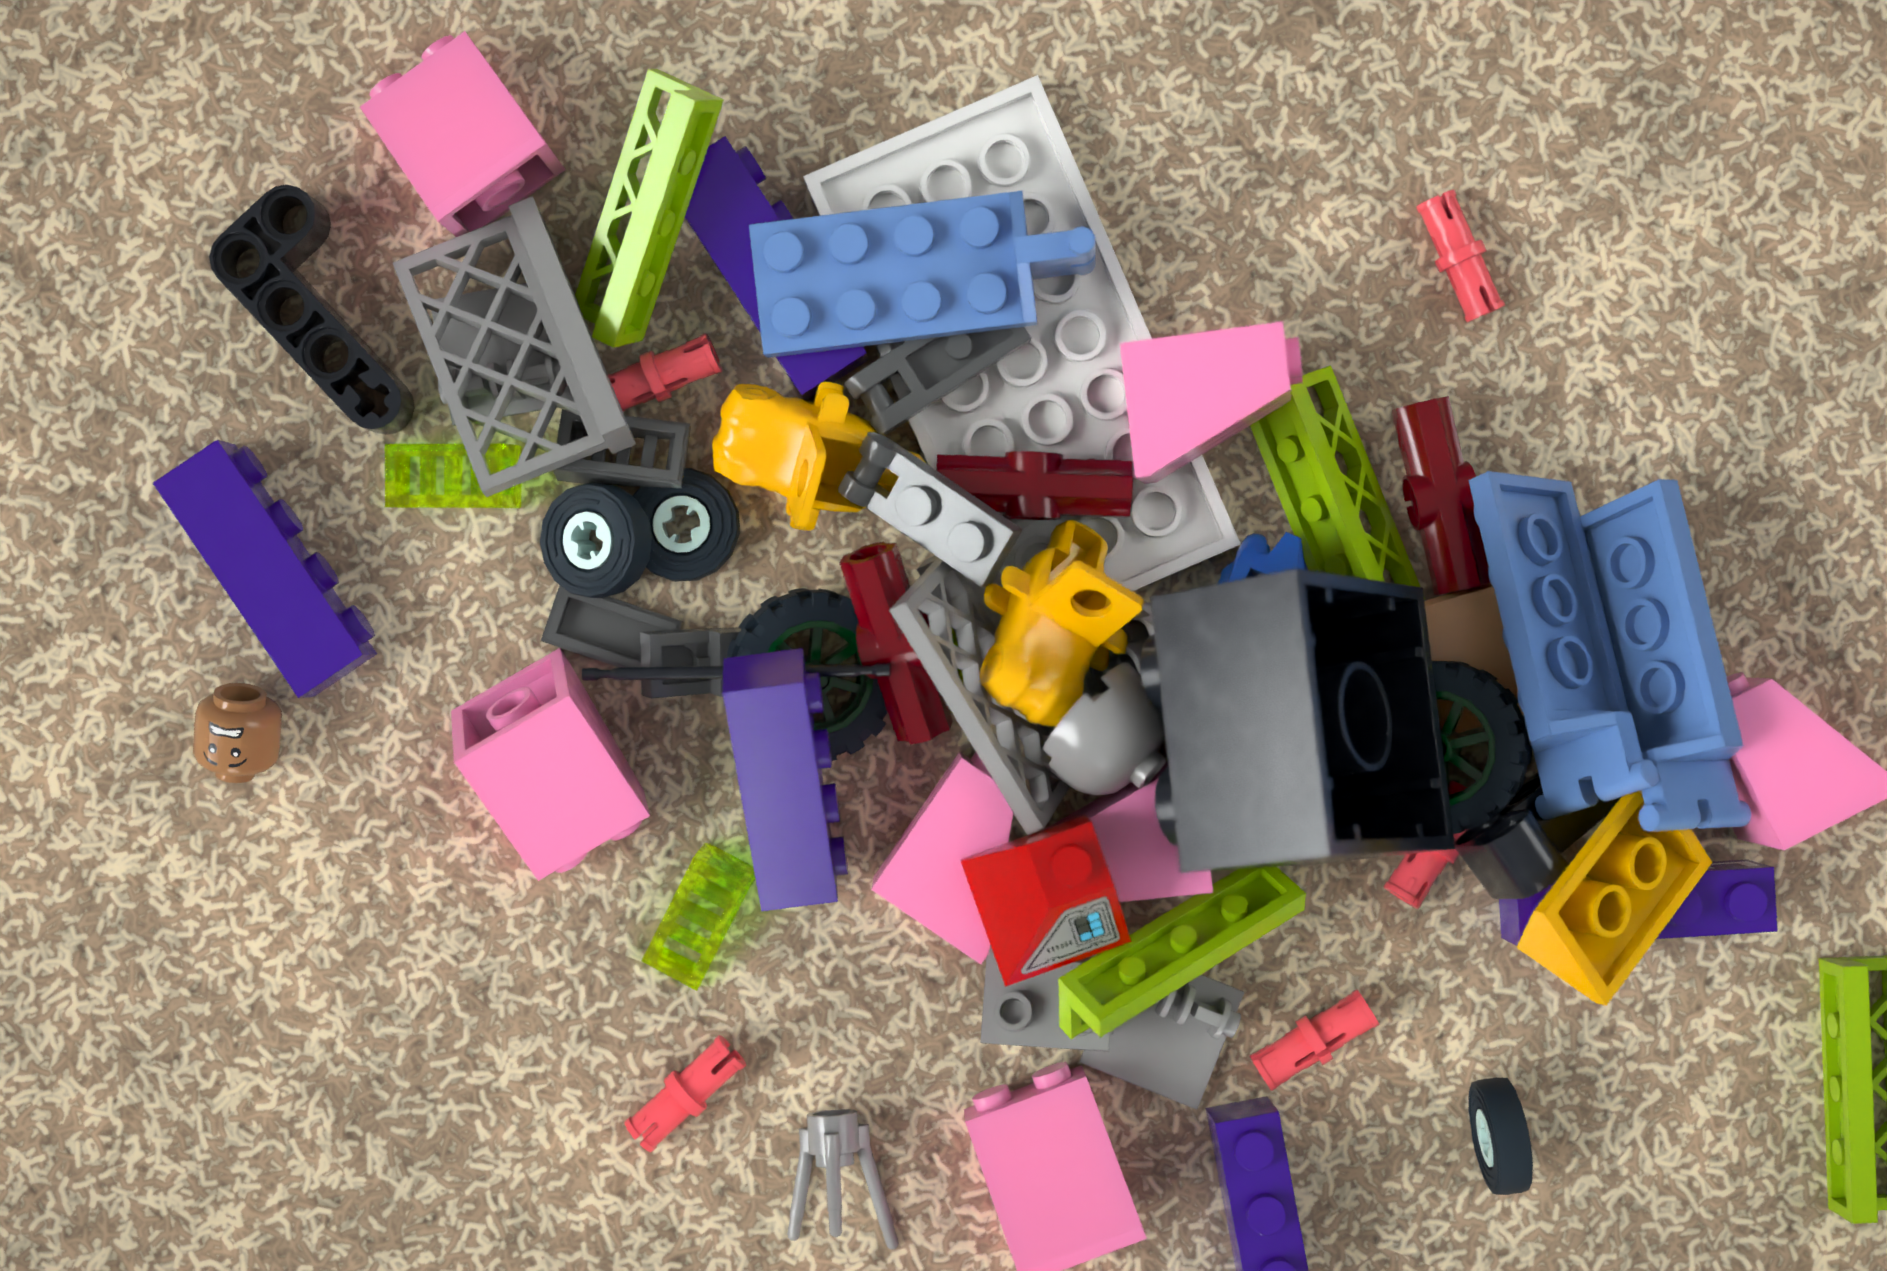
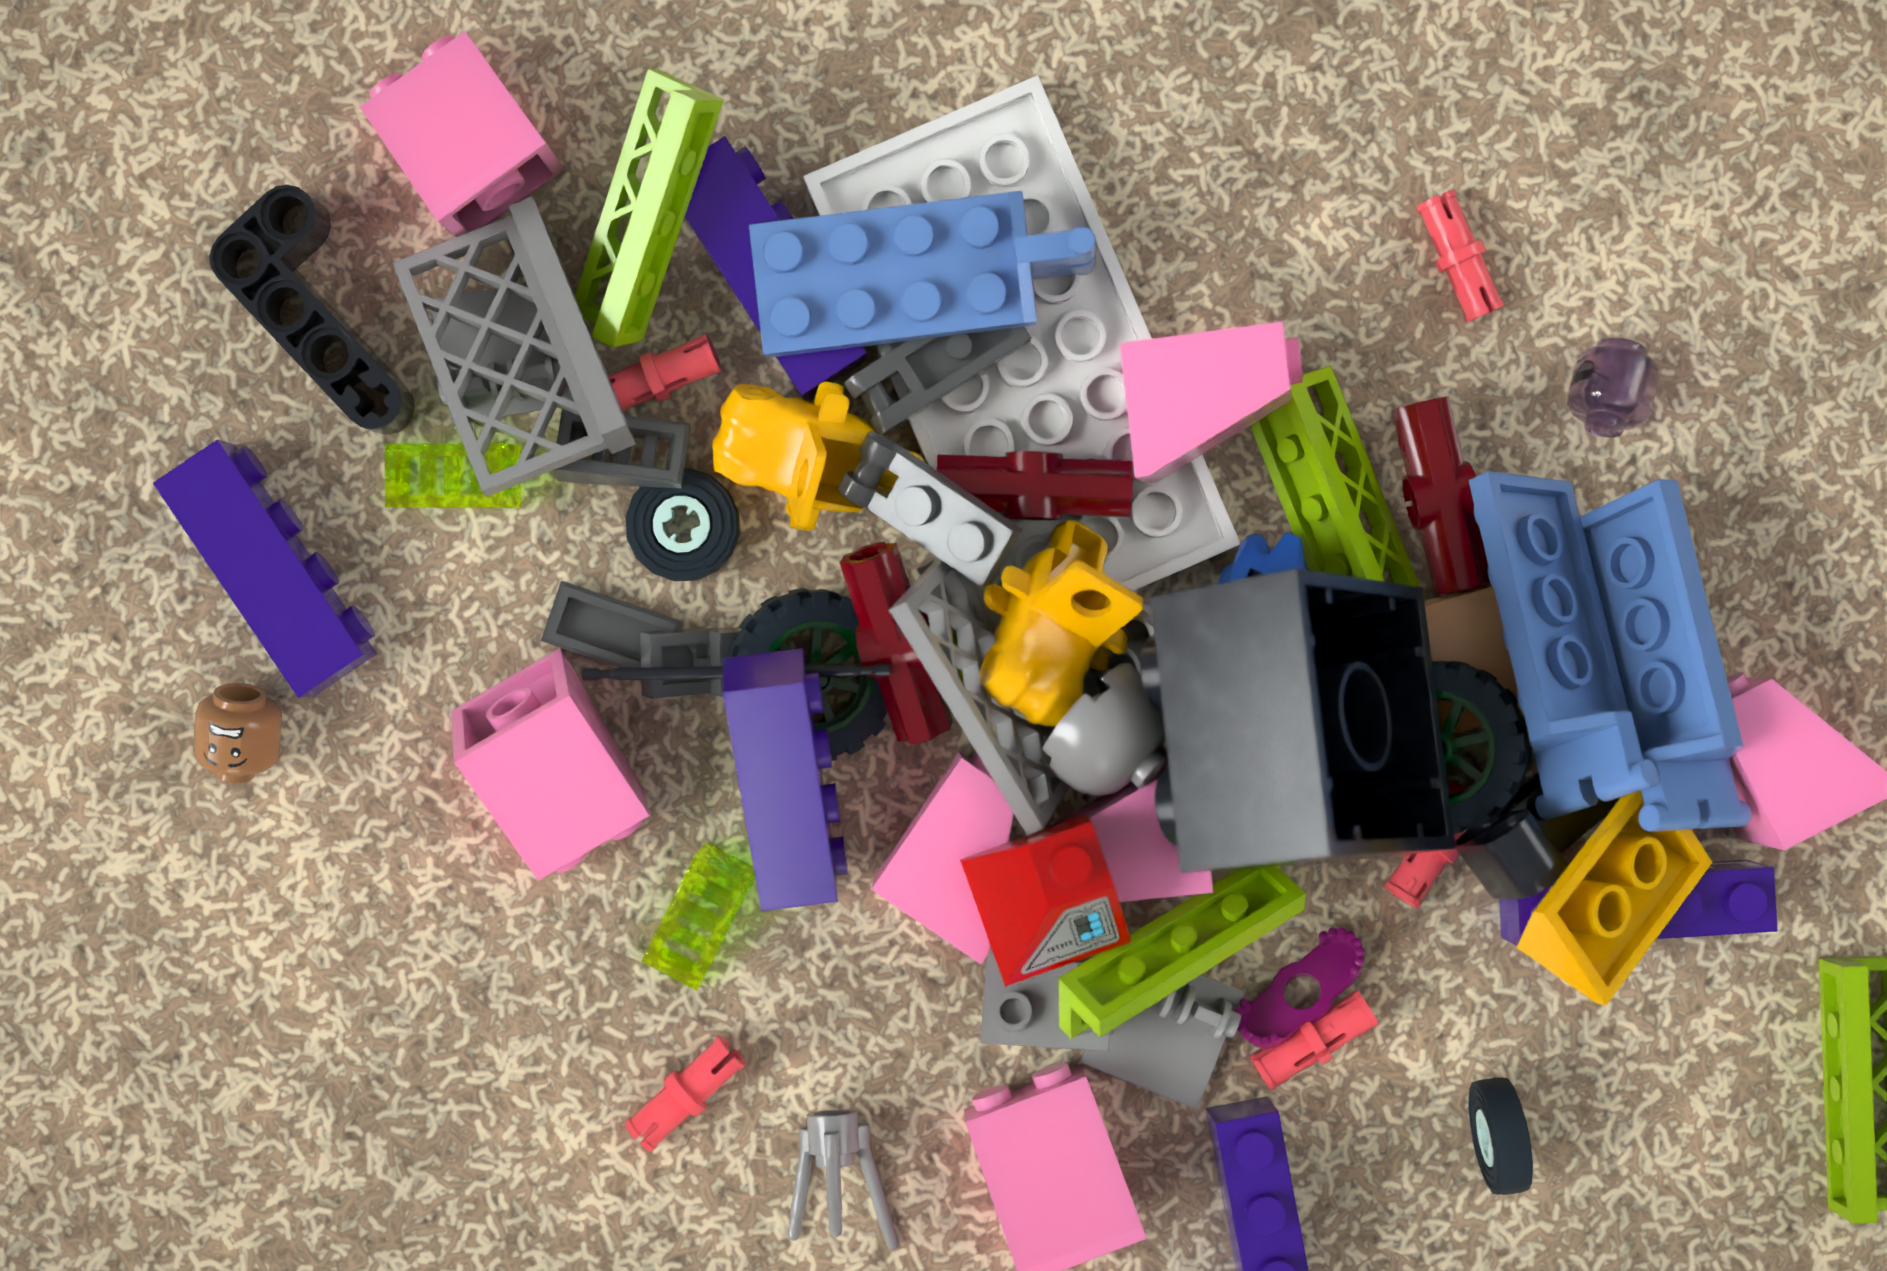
(617, 522): black bush -> none
(1333, 964): none -> magenta piece
(1613, 387): none -> clear purple head

